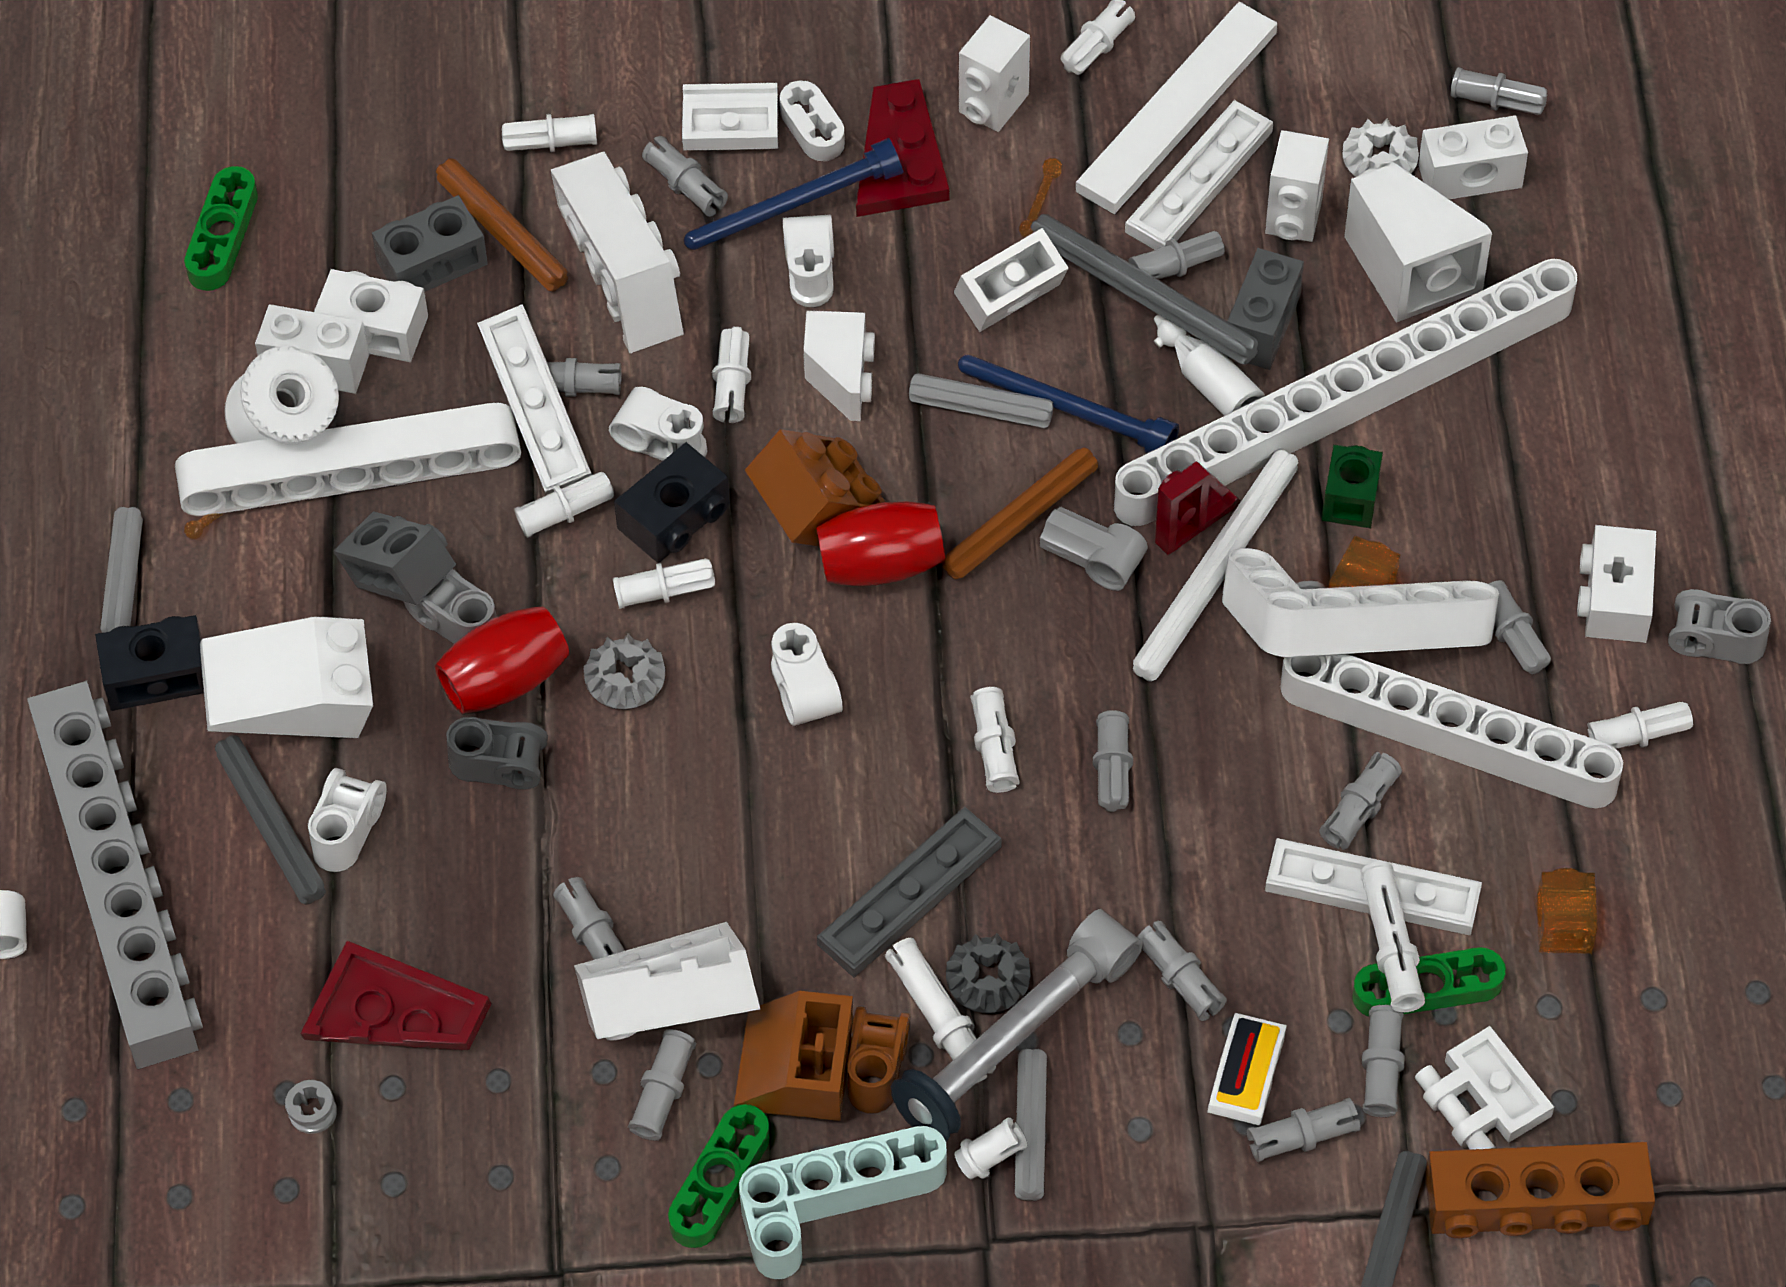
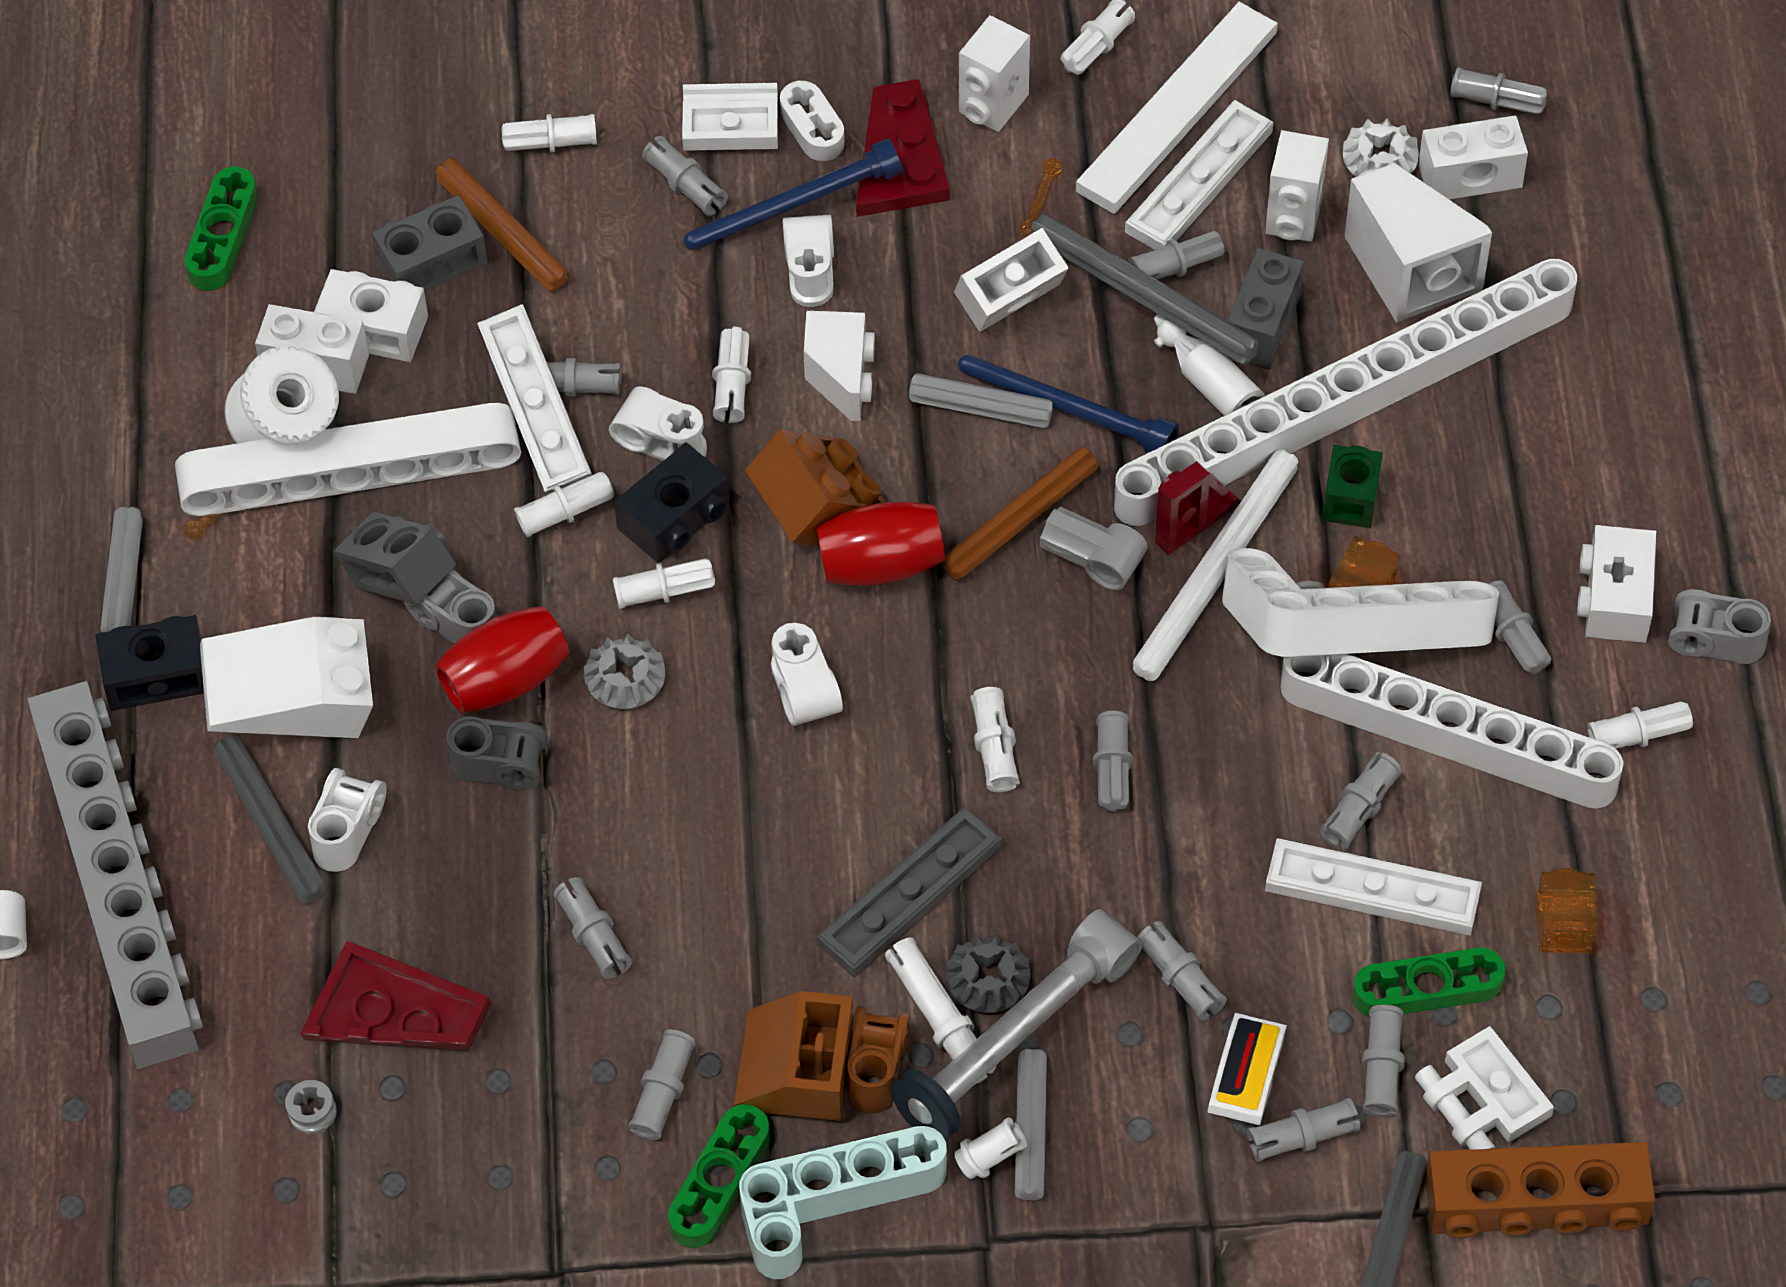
(620, 249): white wedge -> none
(667, 983): white wedge -> none
(1396, 954): white pin -> none

